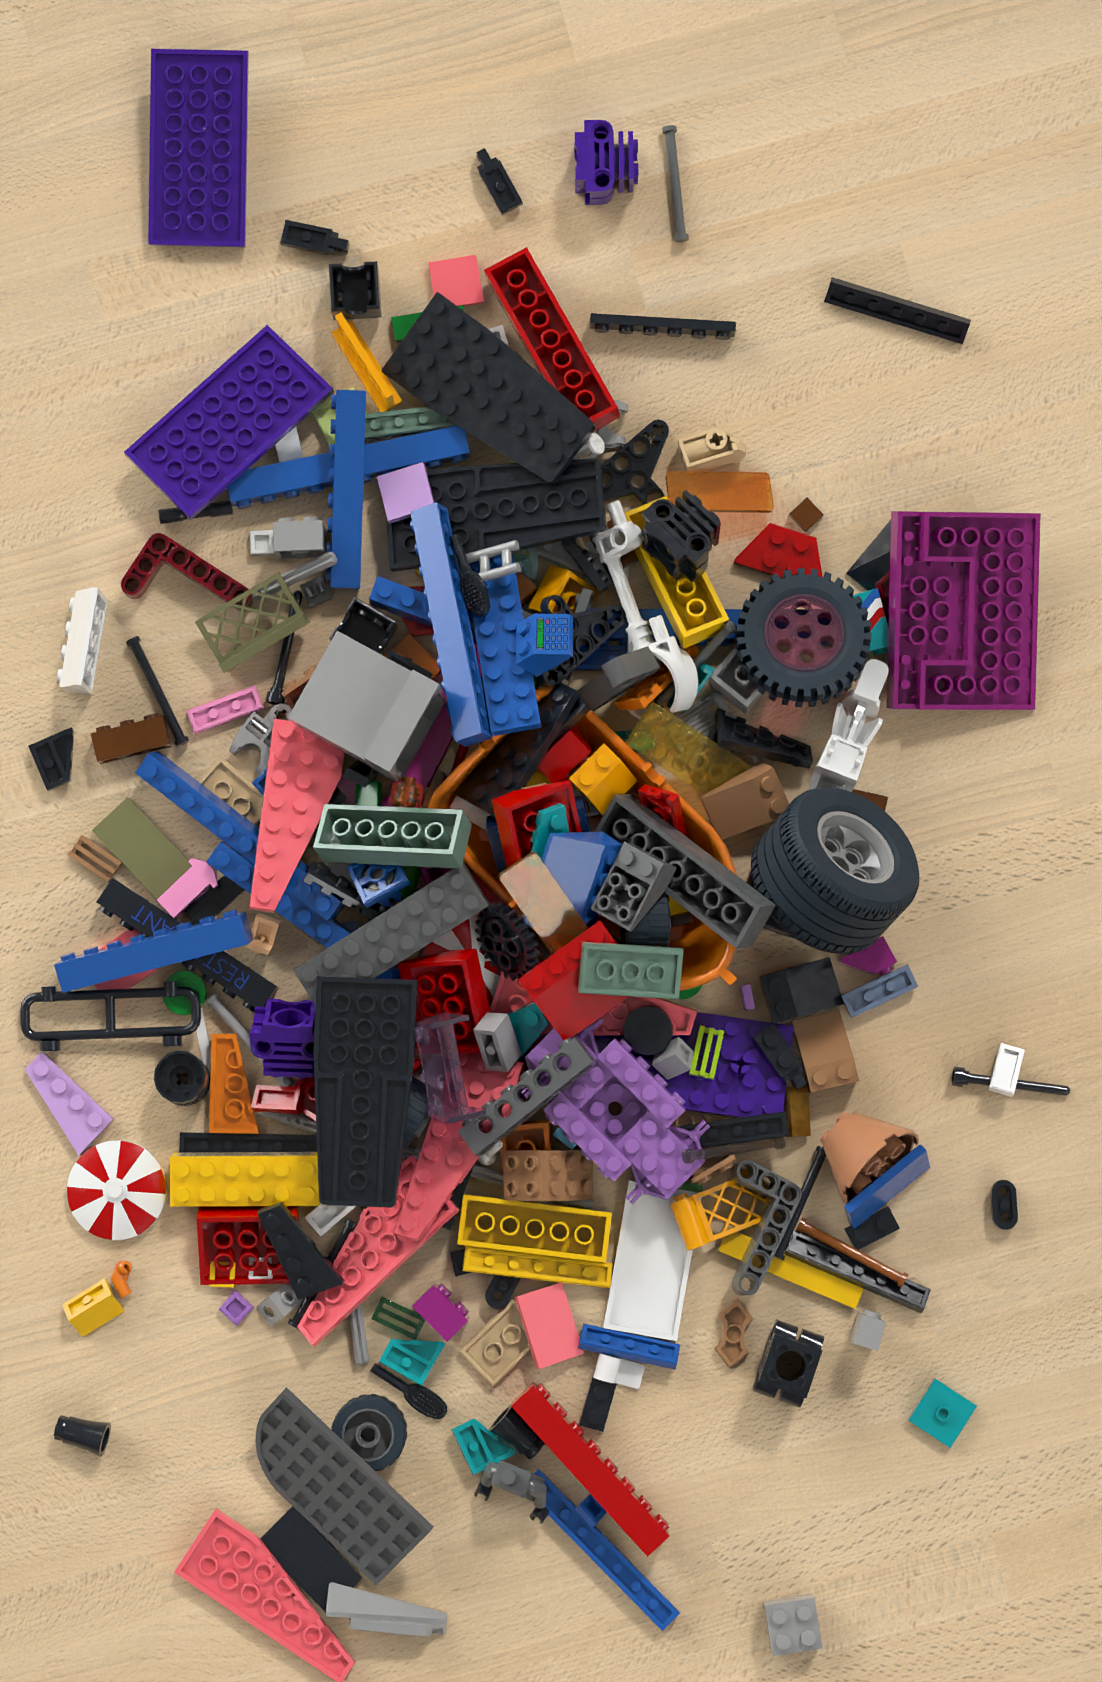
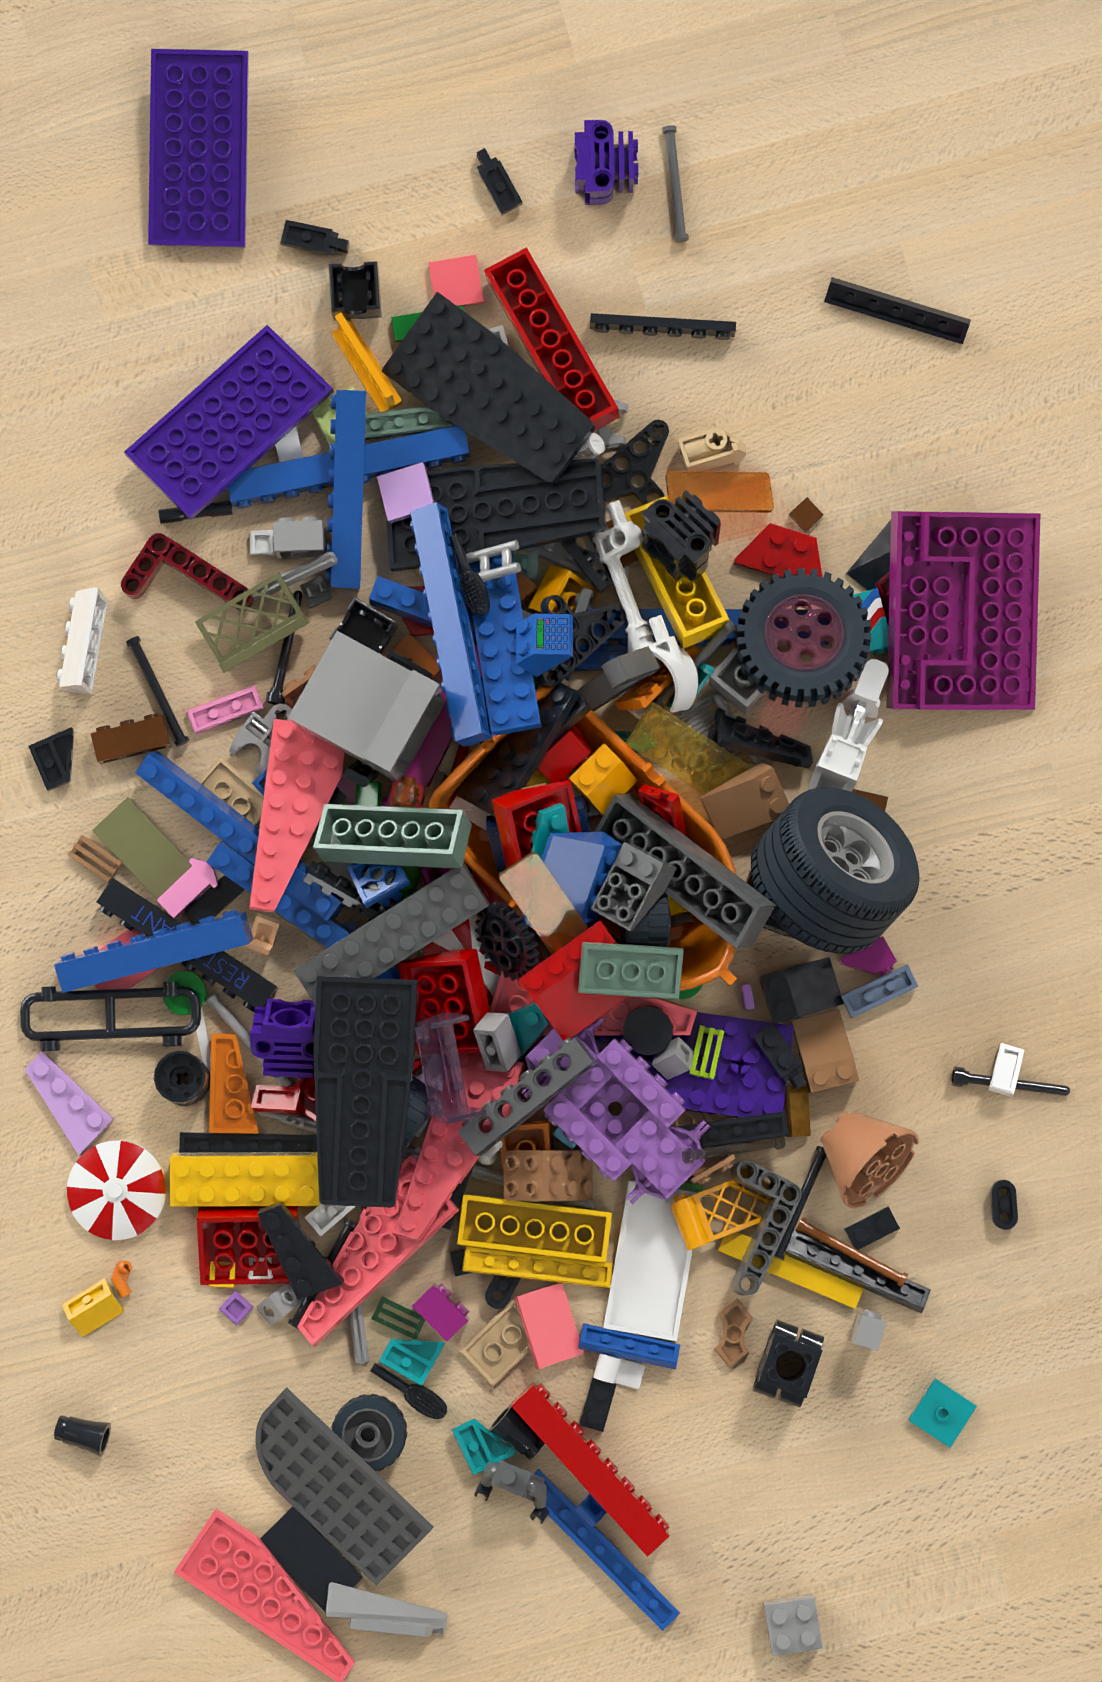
(887, 1186): blue tile -> none

